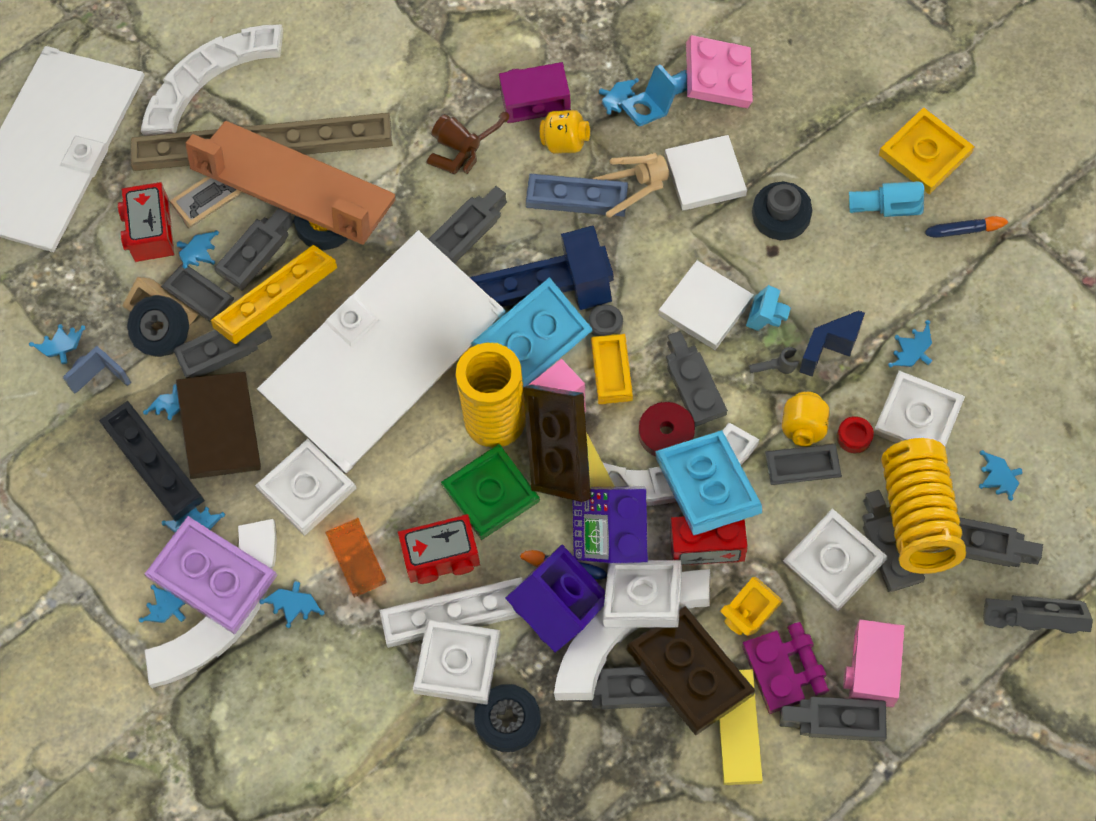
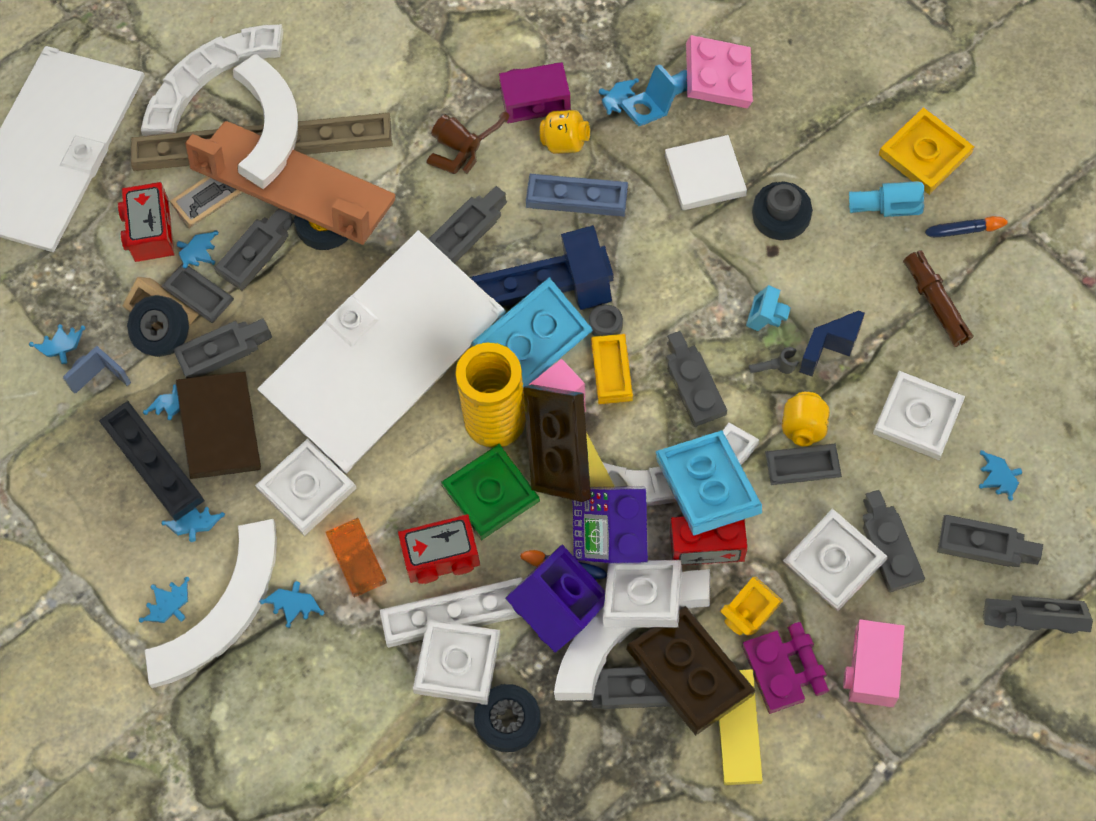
(211, 575): lavender tile -> none
(273, 294): yellow tile -> none
(280, 121): none -> white tile
(649, 170): tan plant -> none
(665, 415): dark red piece -> none
(705, 305): white tile -> none
(838, 718): dark grey hinge -> none
(855, 434): red tile -> none
(913, 348): dark azure piece -> none
(923, 506): yellow piece -> none
(931, 287): none -> reddish brown pin

